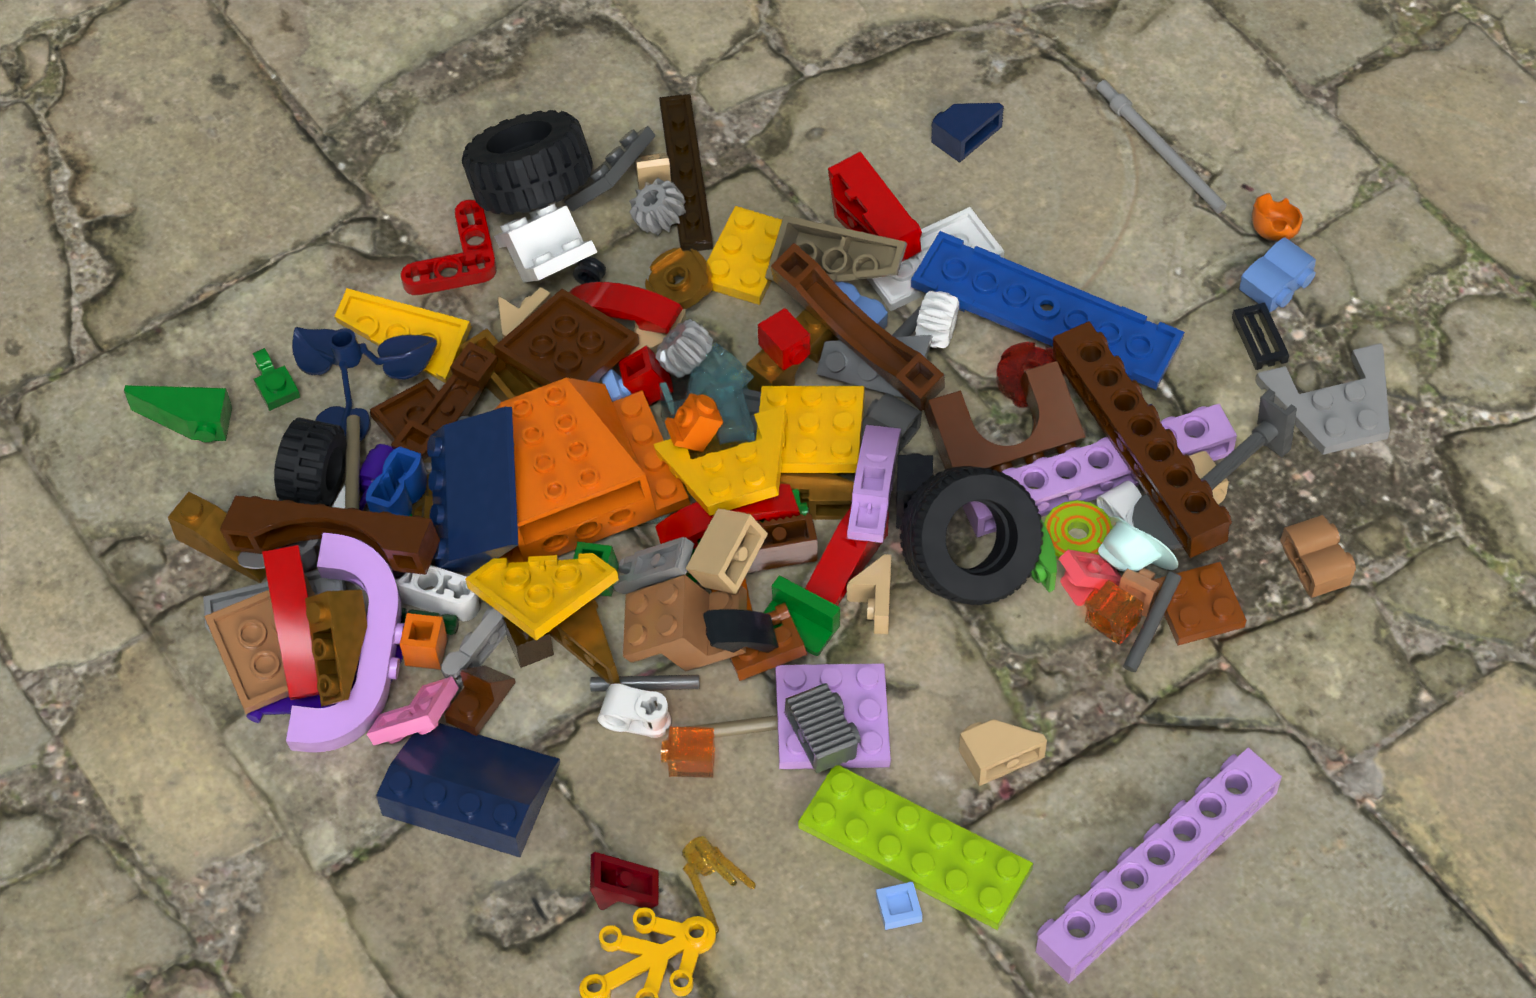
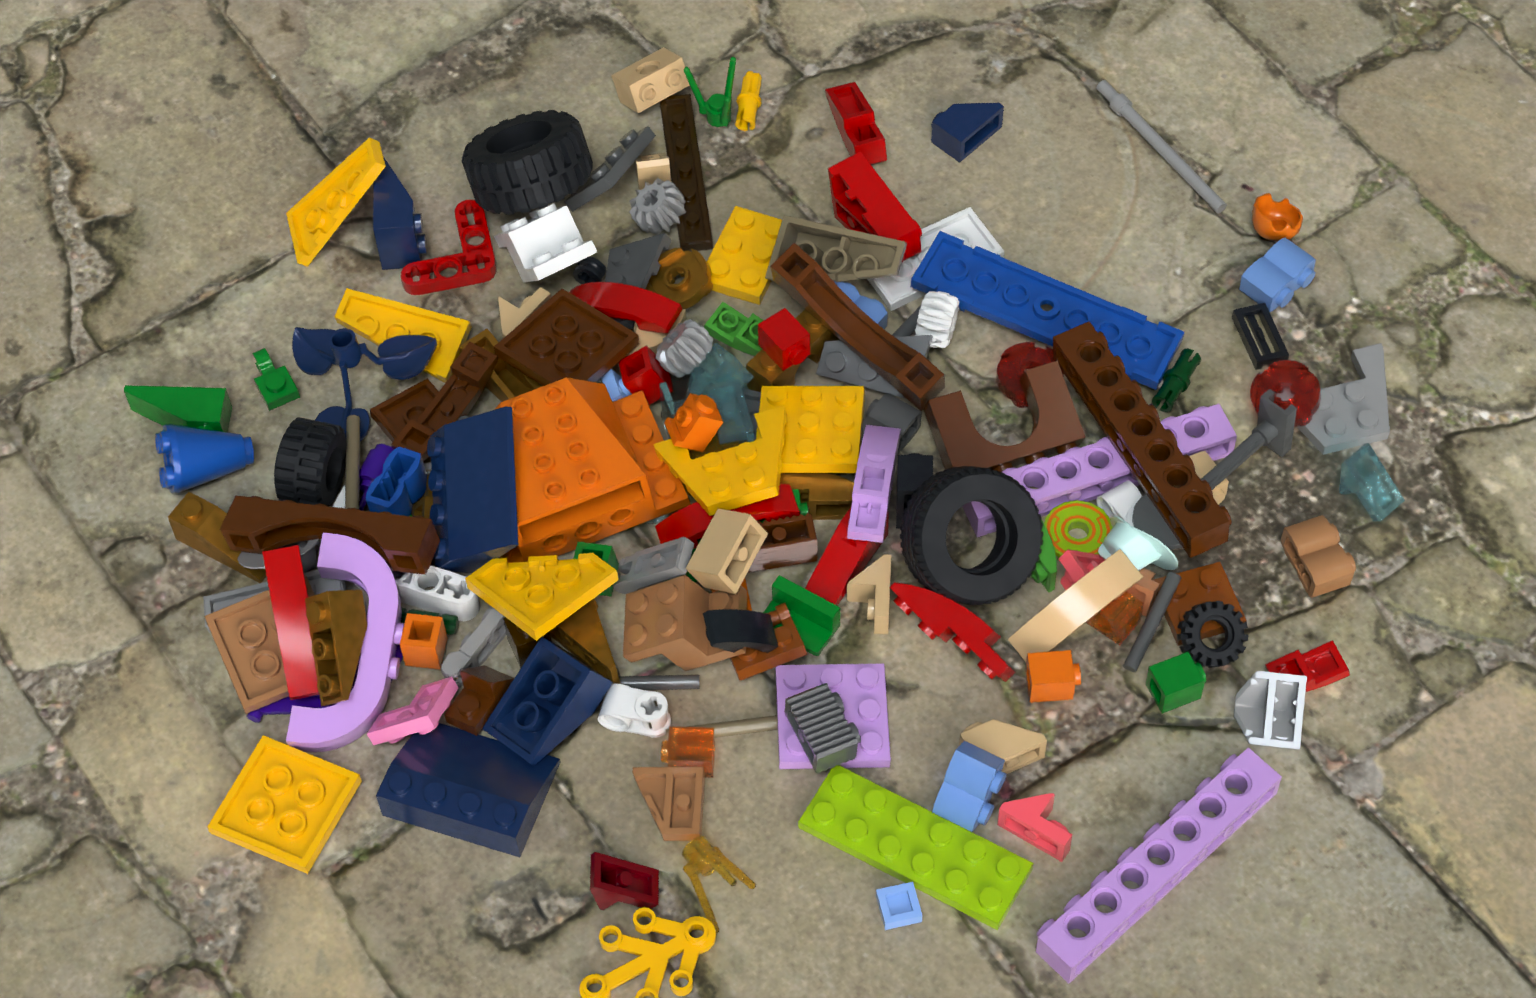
(199, 455): none -> blue cone
(284, 804): none -> yellow plate
(331, 200): none -> yellow wing
(396, 222): none -> dark blue slope
(546, 702): none -> dark blue slope
(635, 264): none -> dark grey wing
(650, 80): none -> tan brick
(674, 799): none -> medium nougat wing
(718, 105): none -> green plant
(735, 329): none -> bright green slope
(748, 101): none -> yellow axle
(856, 122): none -> red slope
(945, 618): none -> red slope
(969, 787): none -> medium blue brick
(1029, 822): none -> coral slope
(1051, 676): none -> orange brick
(1076, 605): none -> tan slope
(1175, 682): none -> green brick
(1176, 380): none -> dark green pin
(1233, 630): none -> black tyre
(1272, 709): none -> light grey slope
(1293, 376): none -> clear red plate
(1320, 665): none -> red slope
(1368, 478): none -> clear light blue slope

